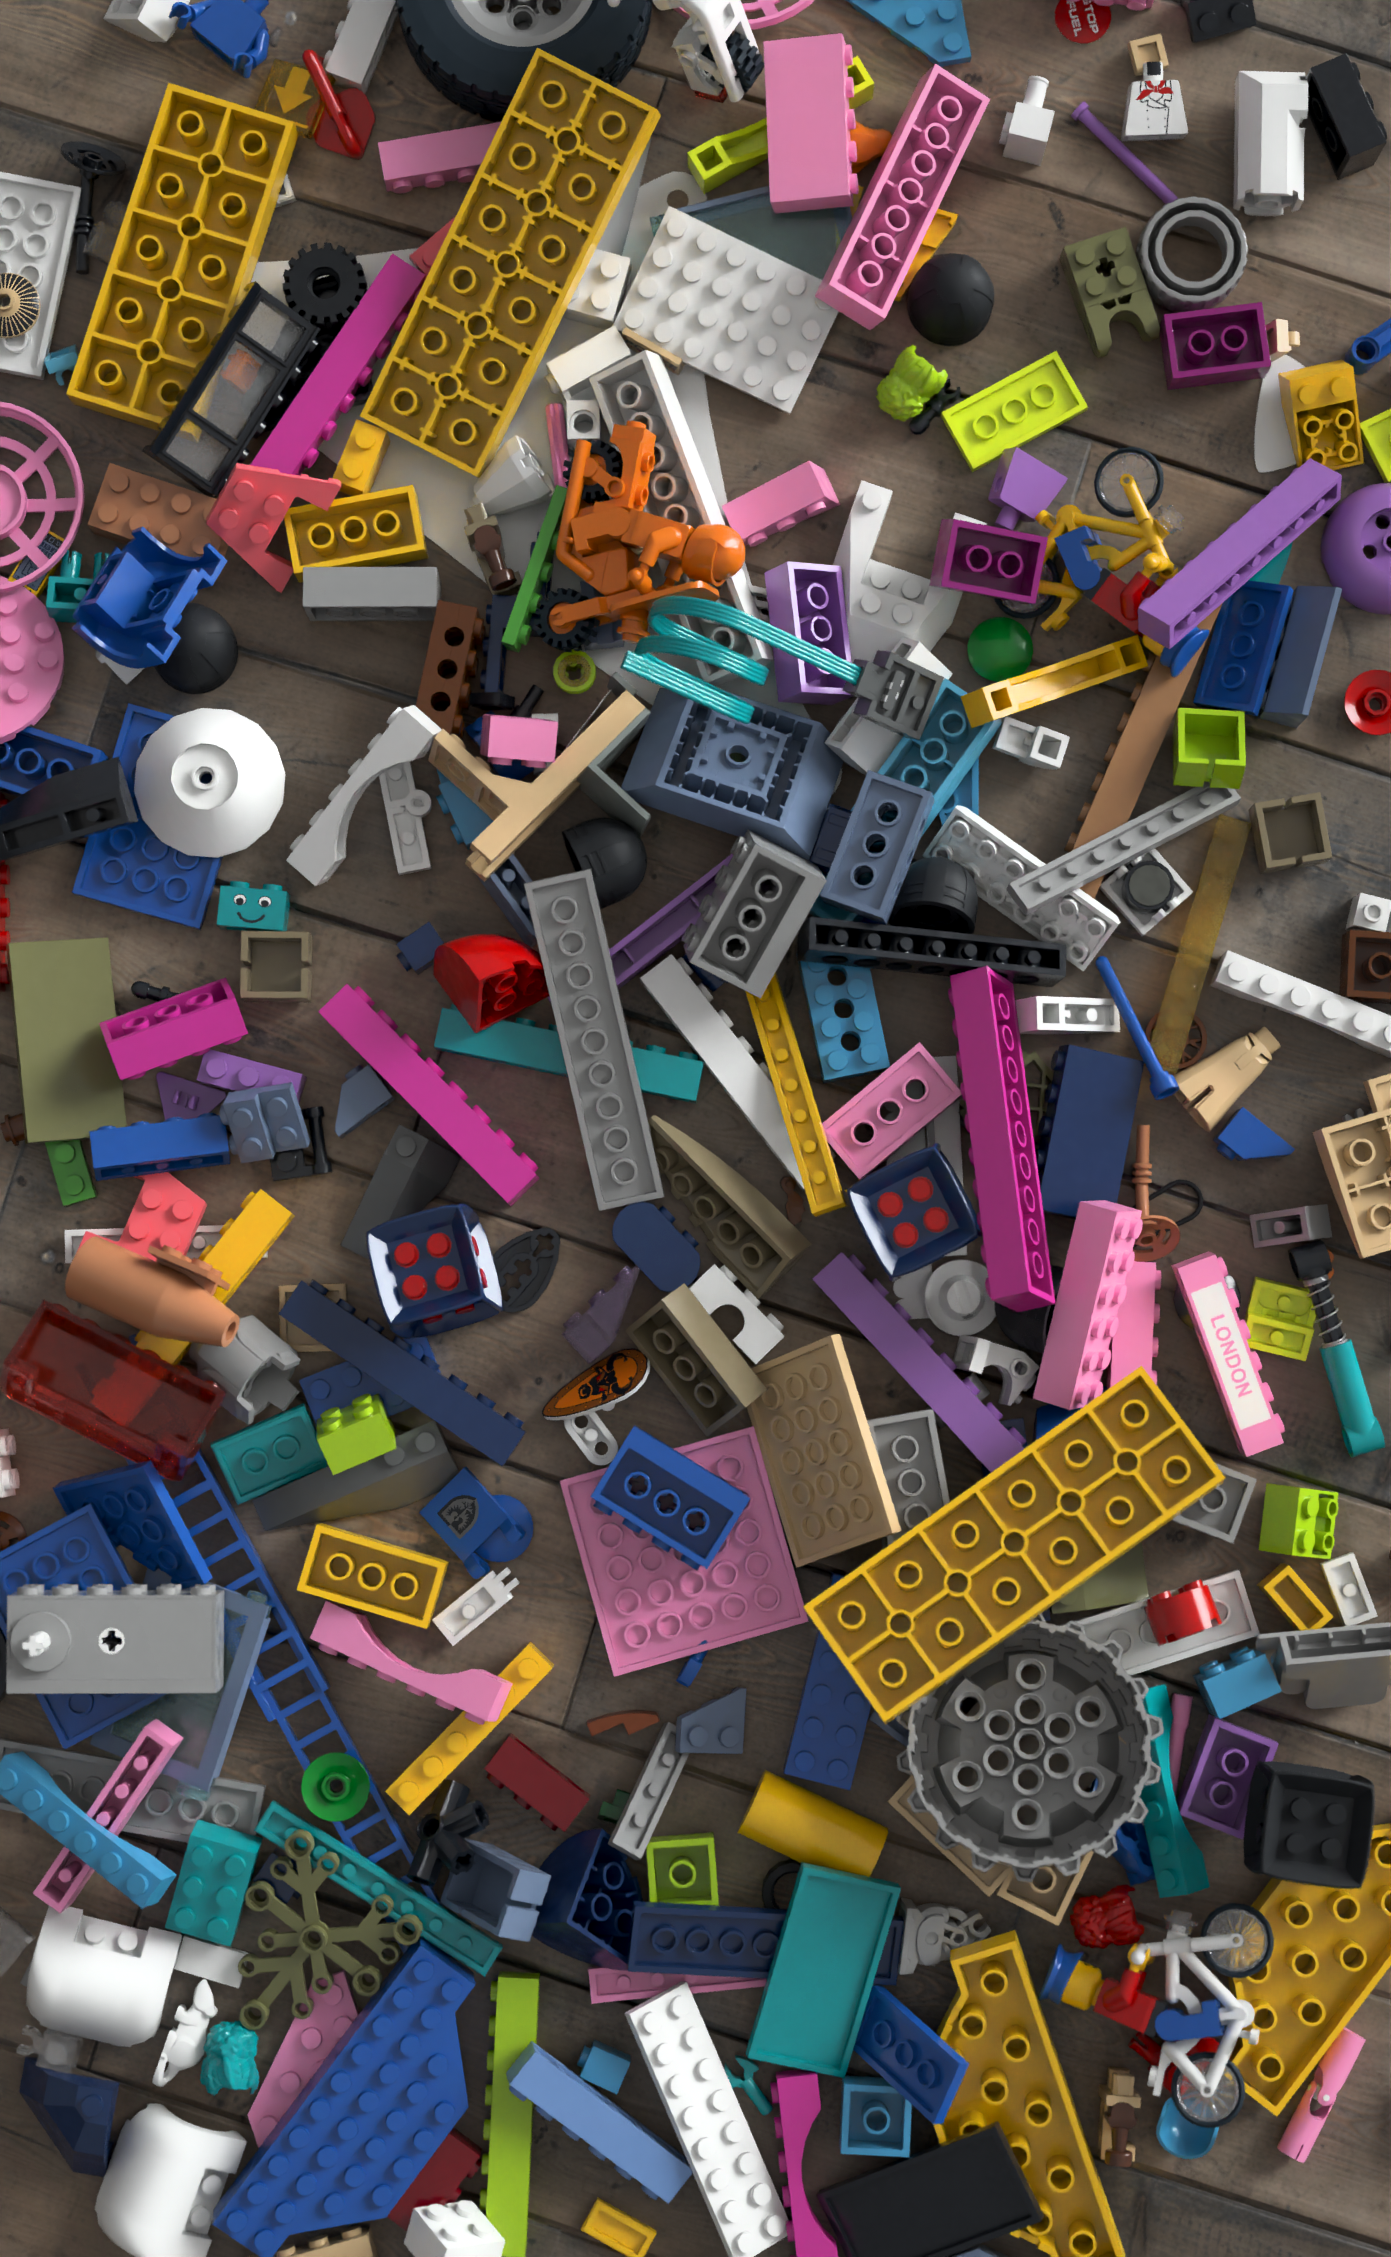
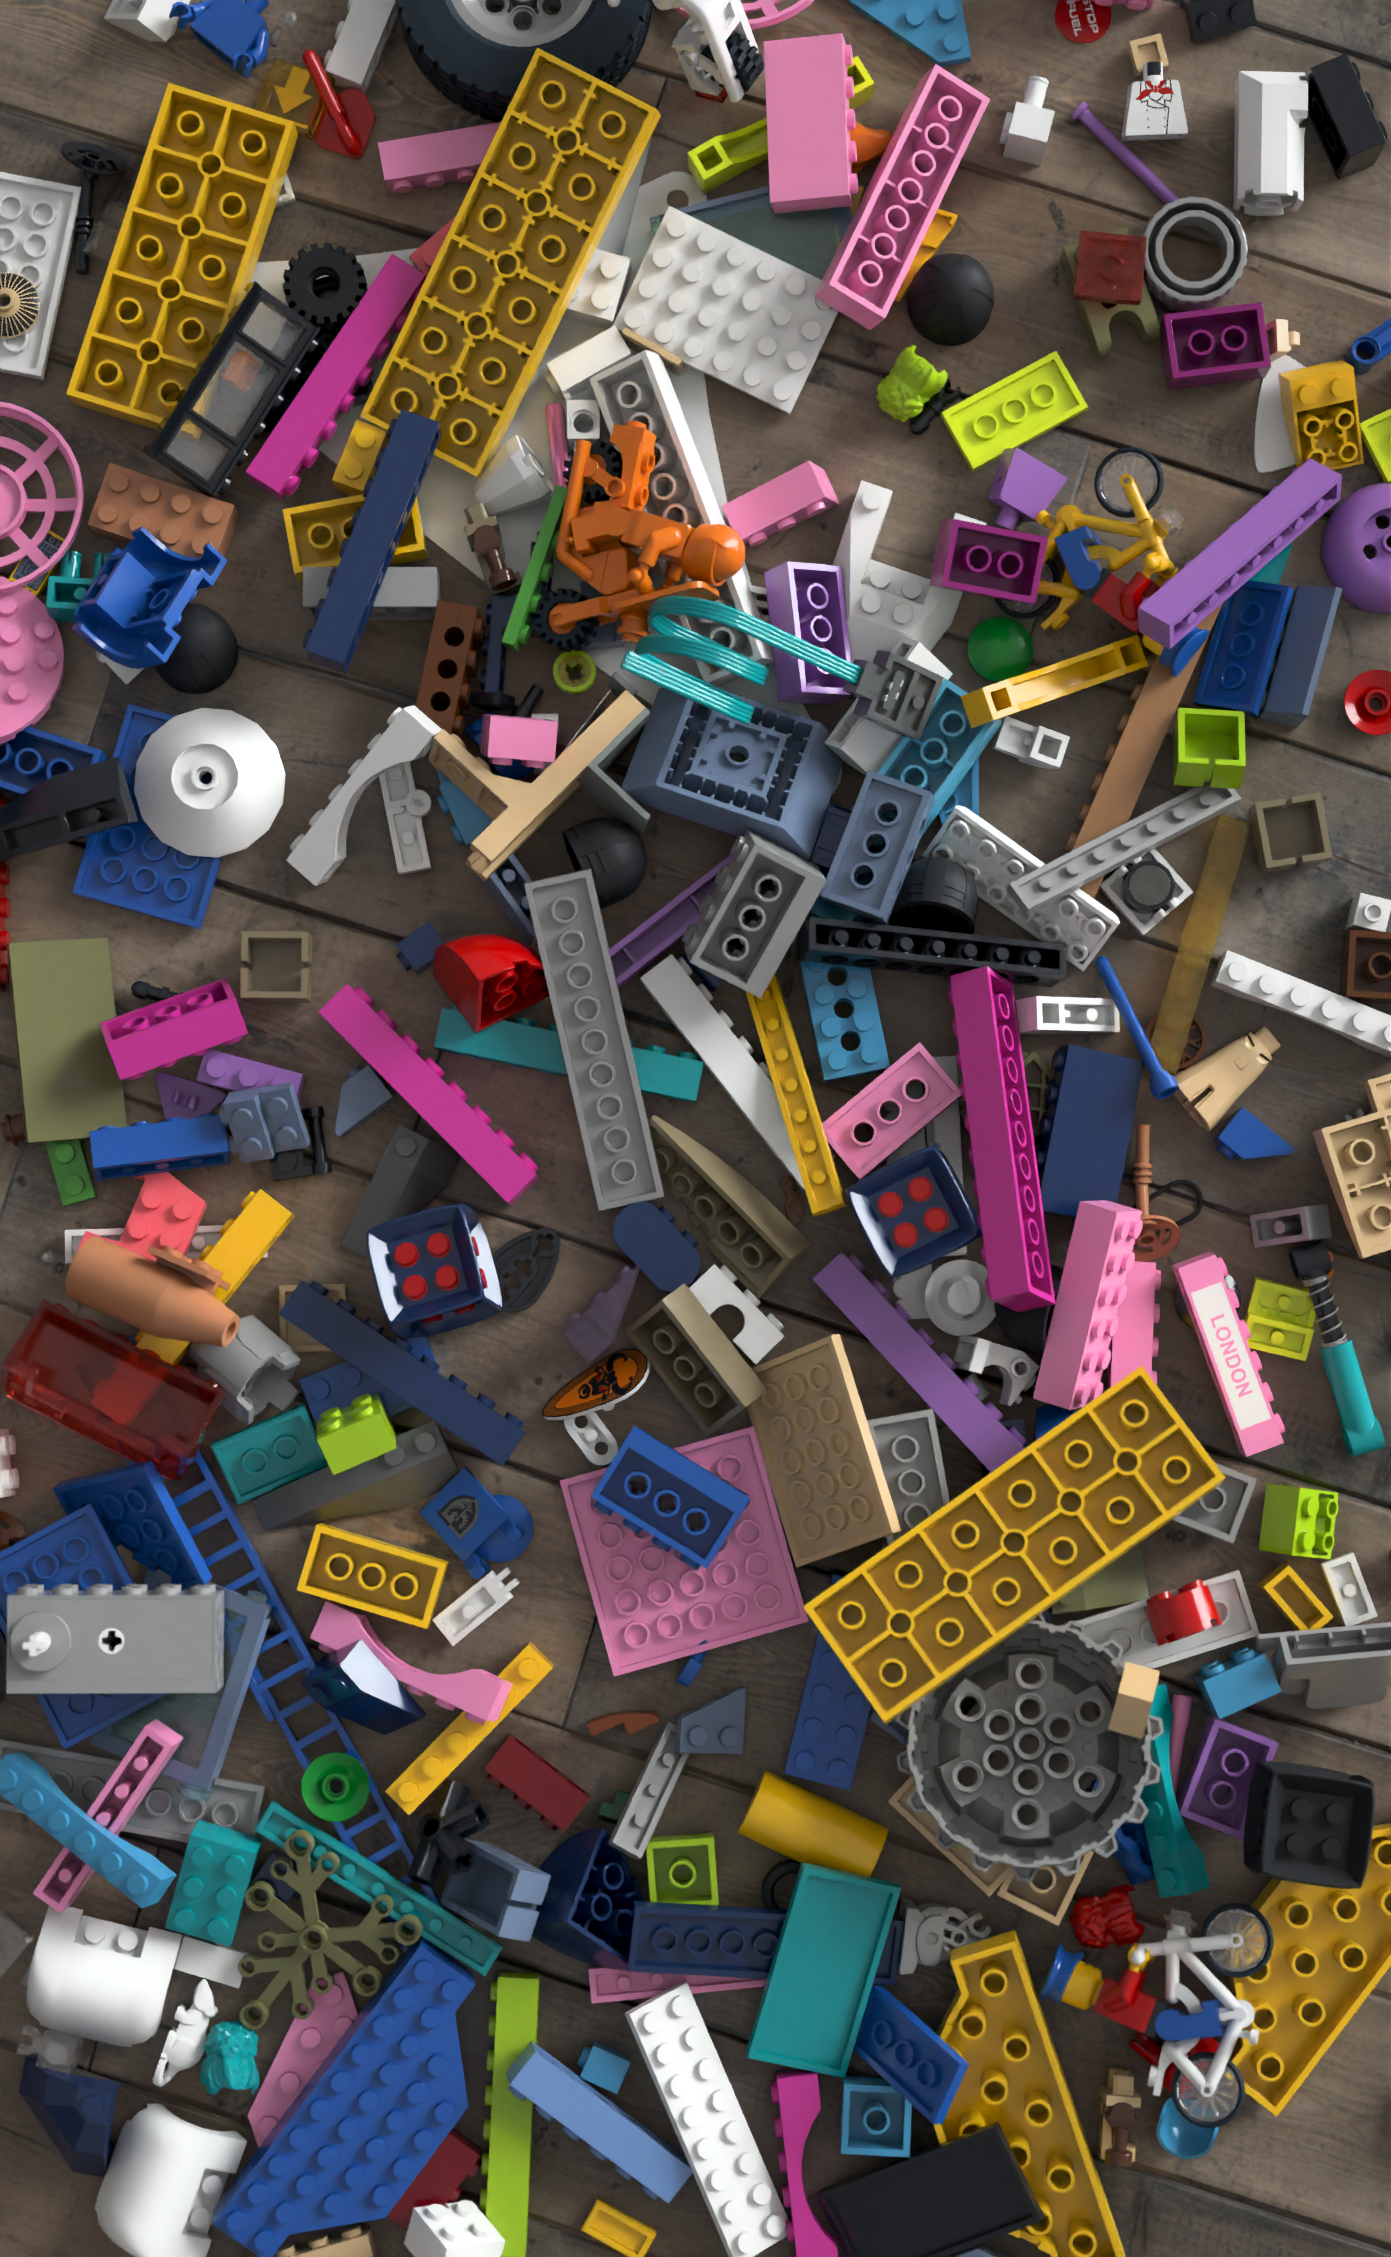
(60, 361): medium azure tile -> none
(253, 509): coral wing -> none
(253, 908): teal brick -> none
(362, 1690): none -> dark blue slope
(373, 541): none -> dark blue brick
(748, 2084): teal bar -> none
(1110, 268): none -> clear red plate
(1134, 1700): none -> tan slope
(1328, 2080): bright pink piece -> none

